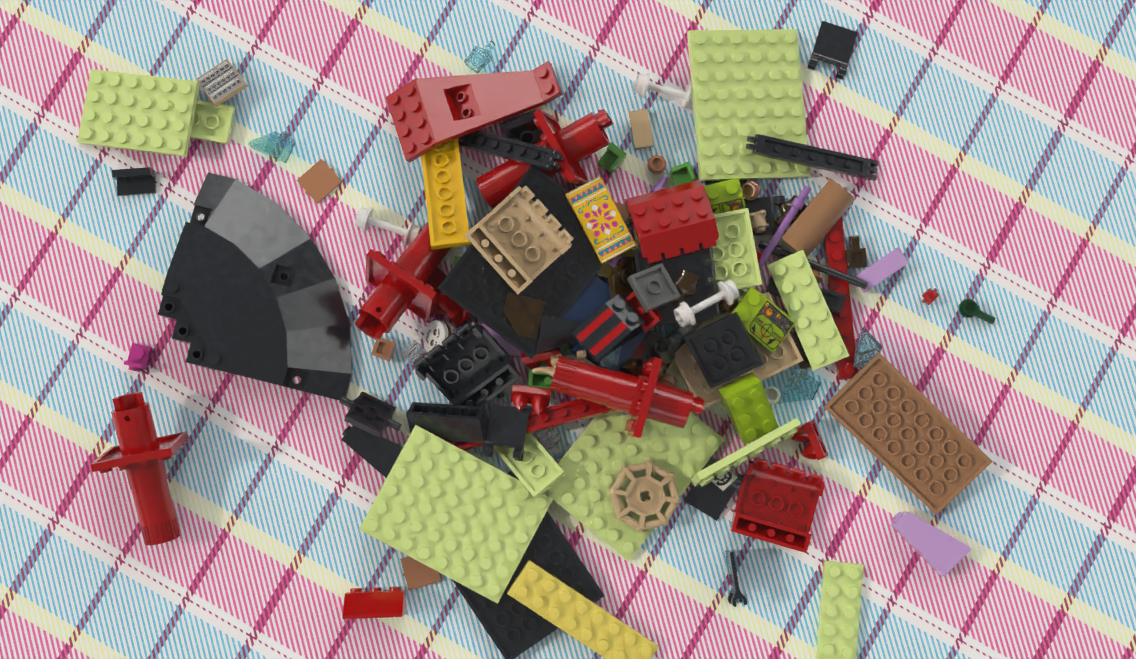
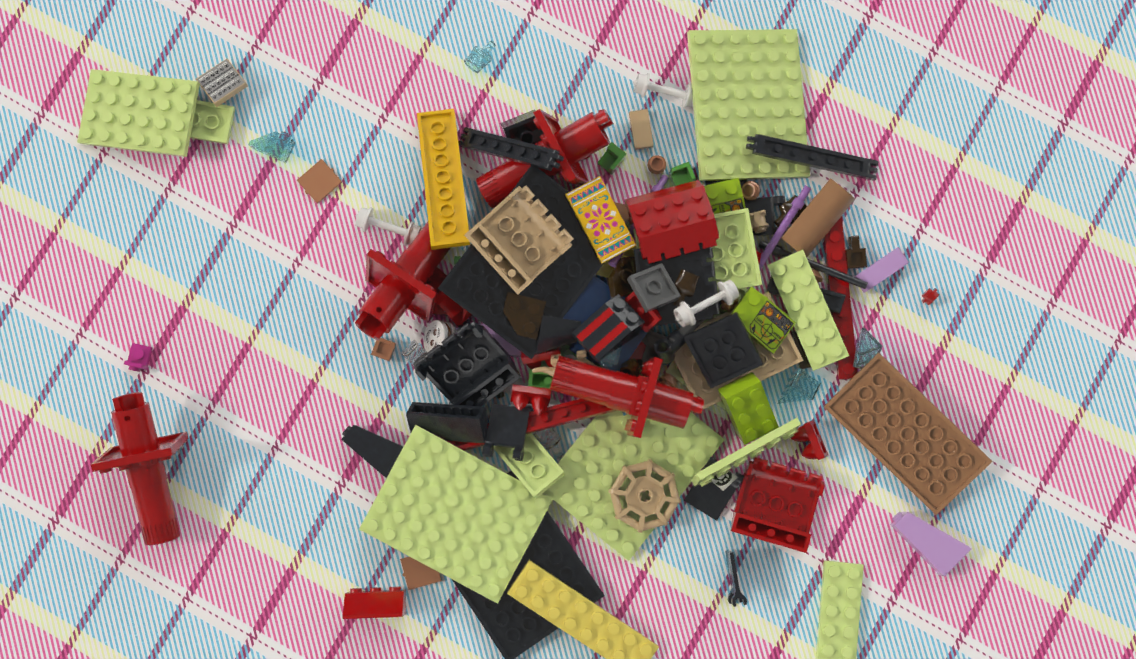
(135, 181): black panel -> none
(237, 308): black panel -> none
(370, 414): black plate -> none
(432, 110): wing -> none
(773, 394): white tile -> none
(834, 47): black flag -> none
(969, 308): dark green plate -> none

